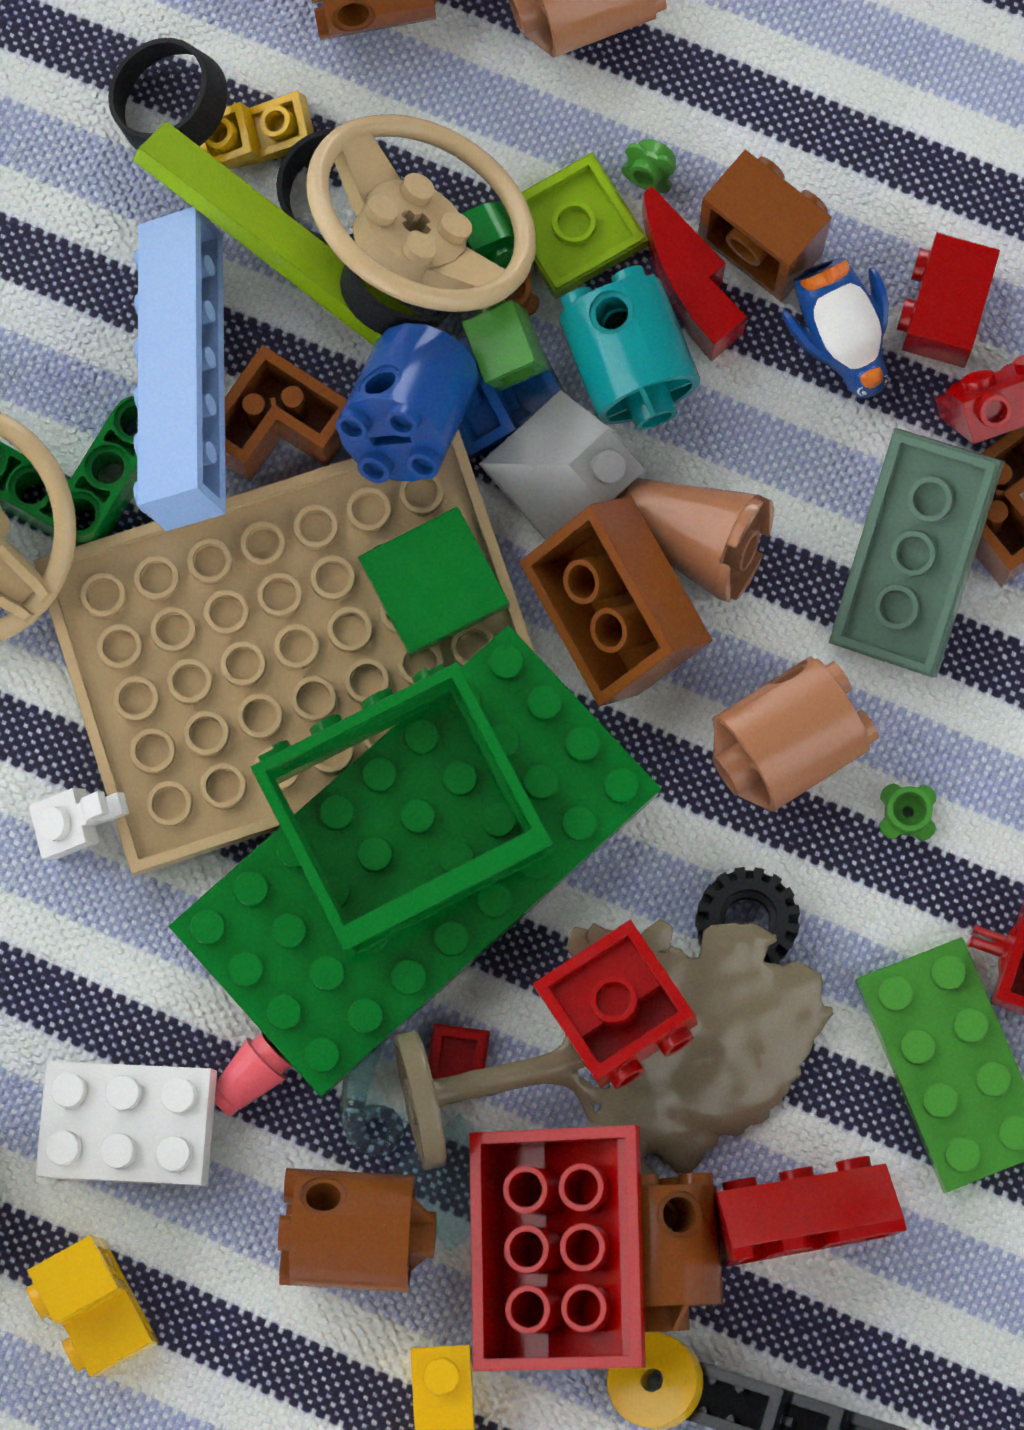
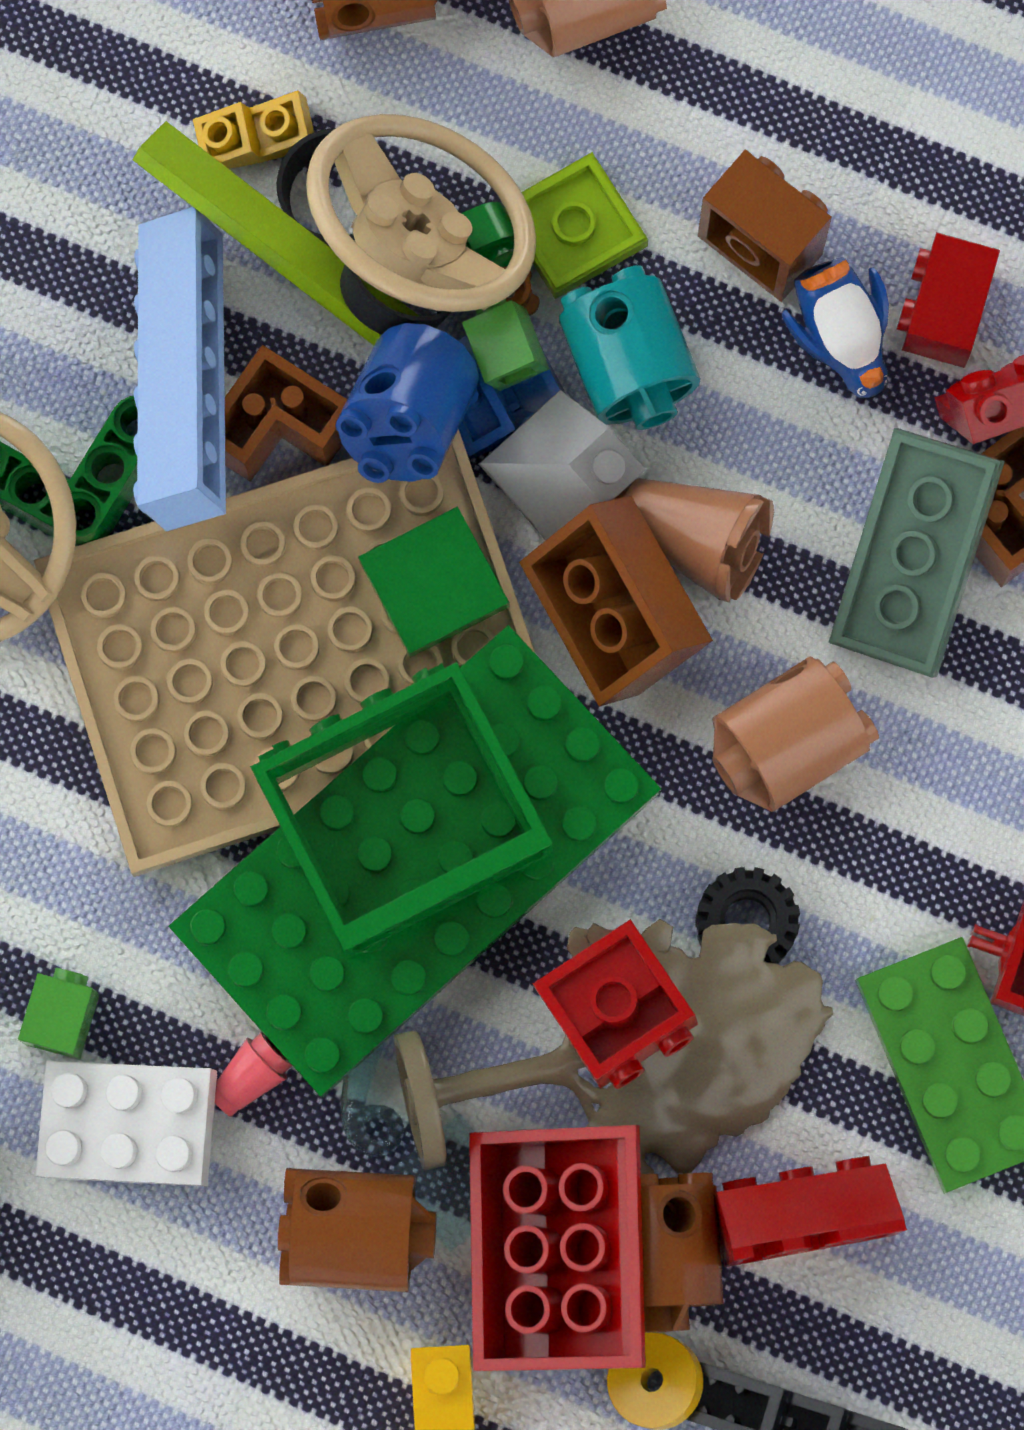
(59, 1013): none -> bright green brick
(69, 820): white plate -> none
(94, 1304): yellow brick -> none
(206, 112): black tyre -> none
(457, 1050): red tile -> none
(650, 165): bright green plate -> none
(691, 277): red slope -> none
(921, 803): bright green plate -> none

